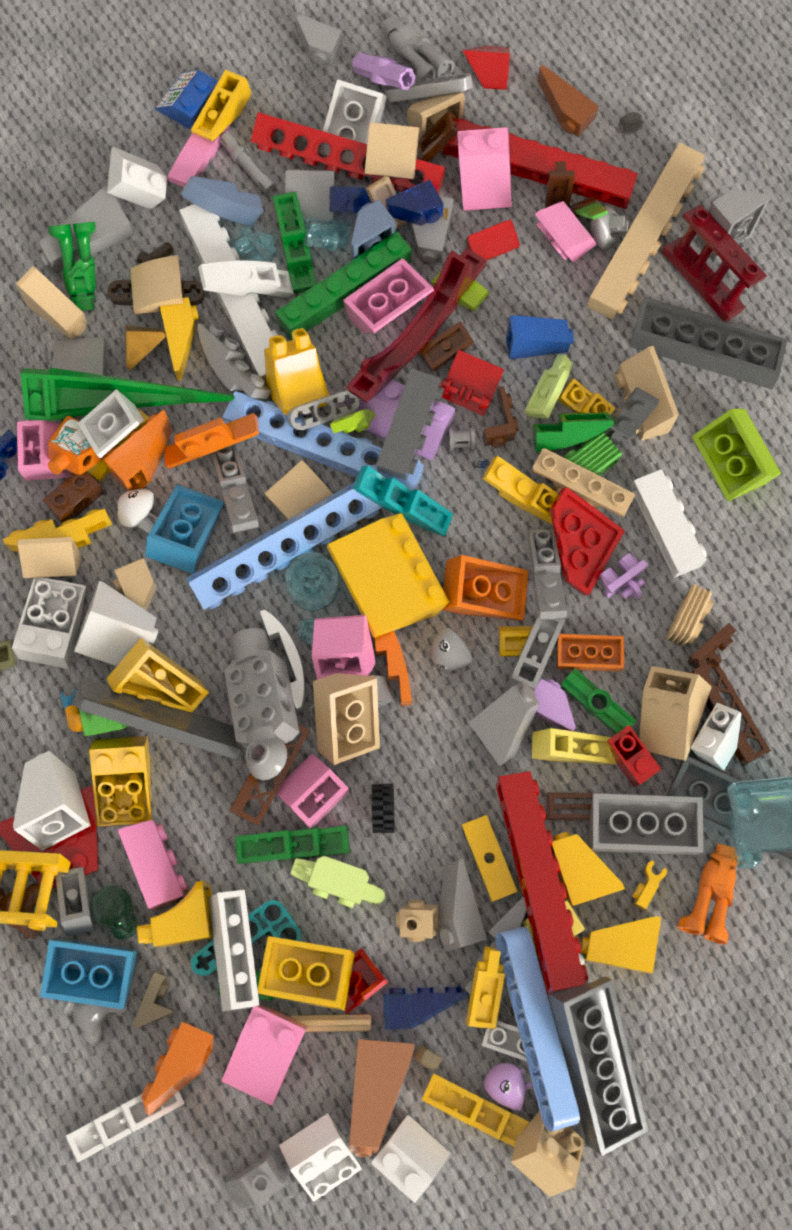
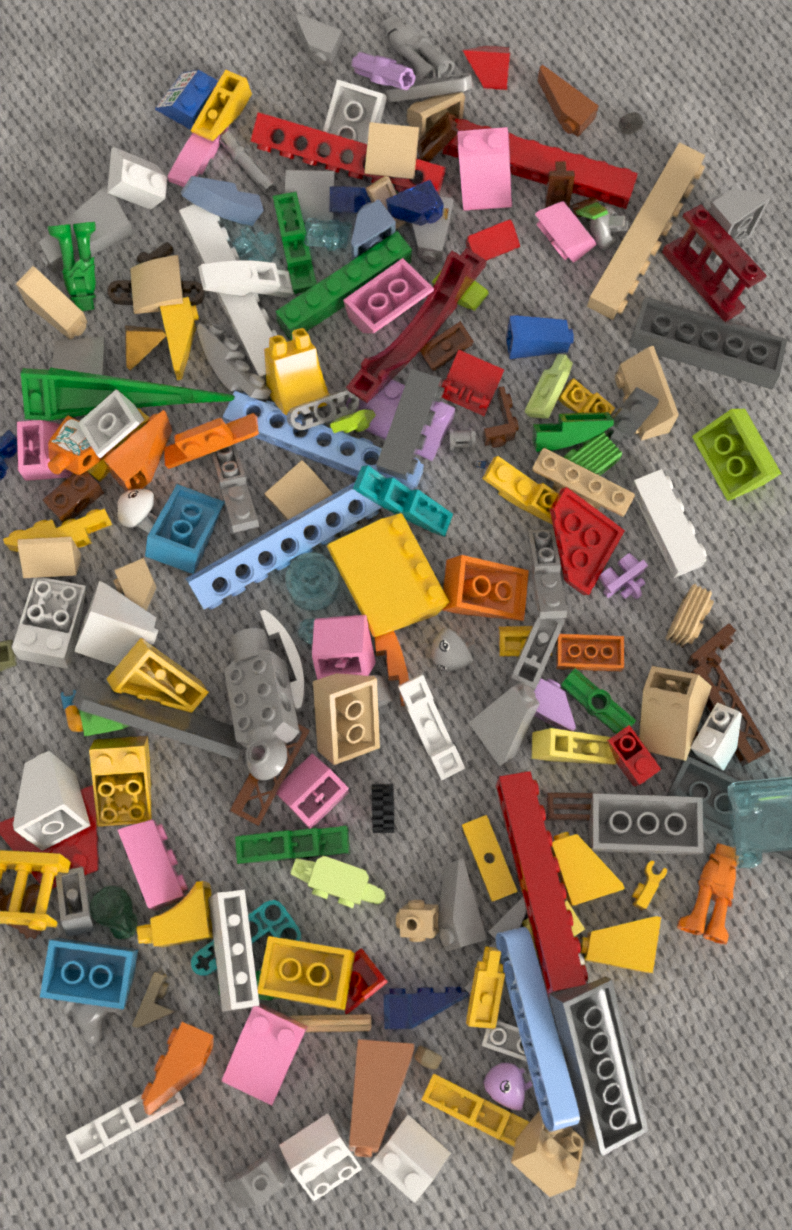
(430, 727): none -> white slope

